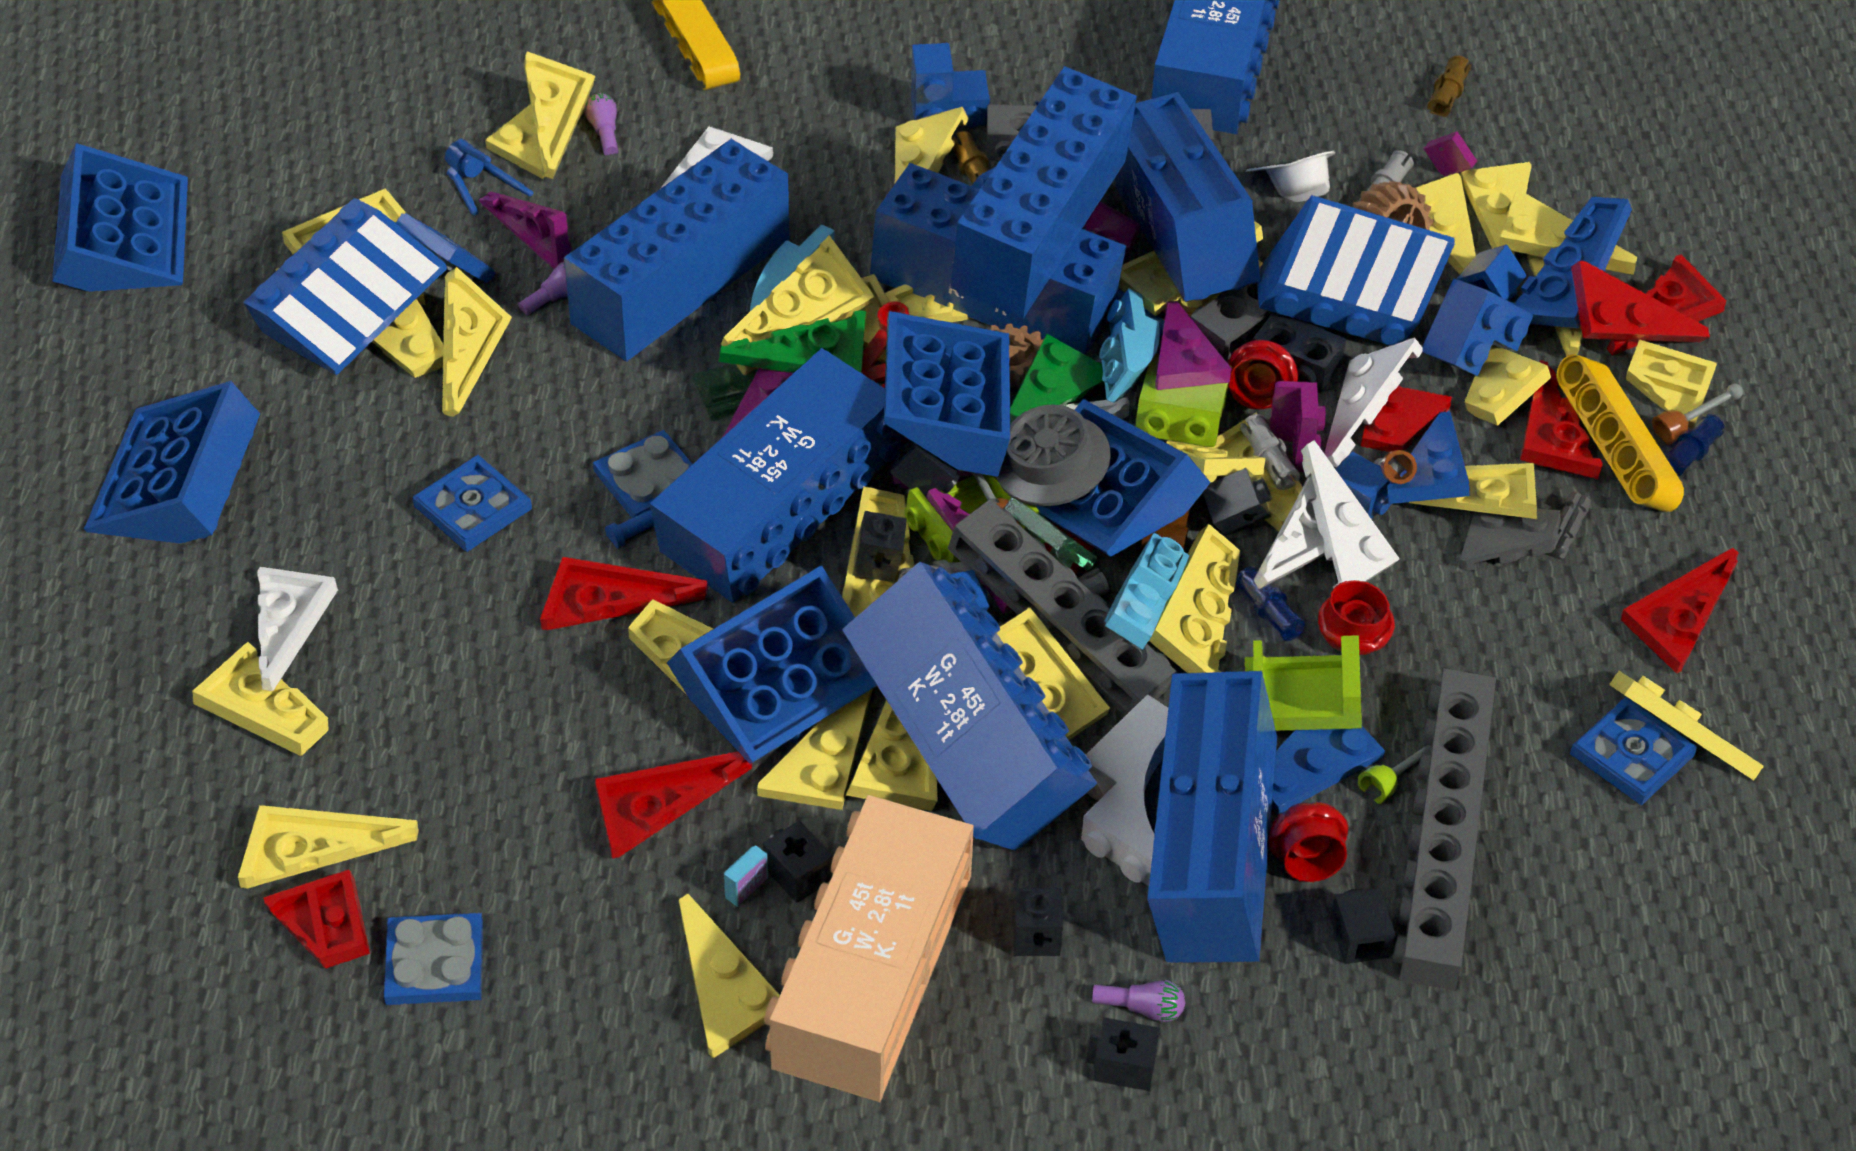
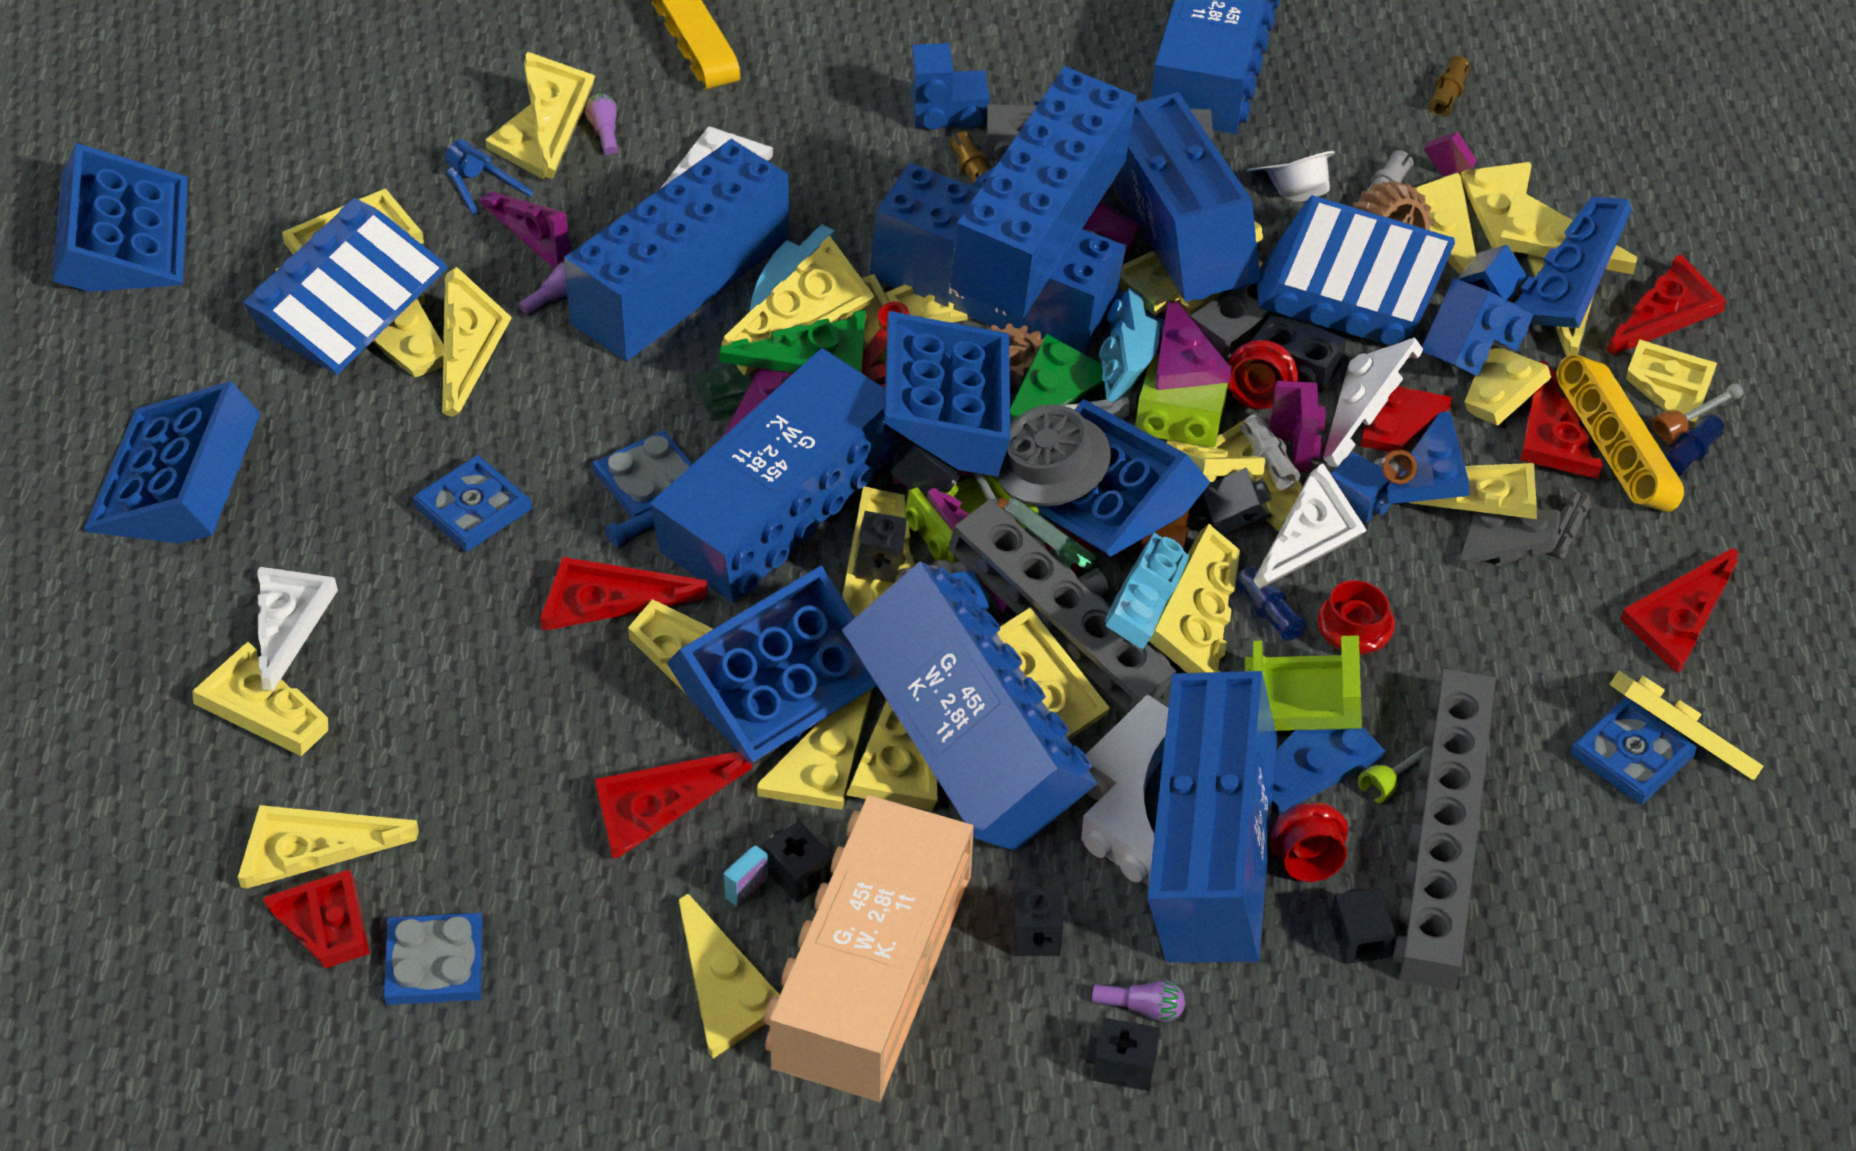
(446, 249): blue piece -> none
(927, 140): light yellow wing -> none
(1347, 530): white wing -> none
(1621, 312): red wing -> none

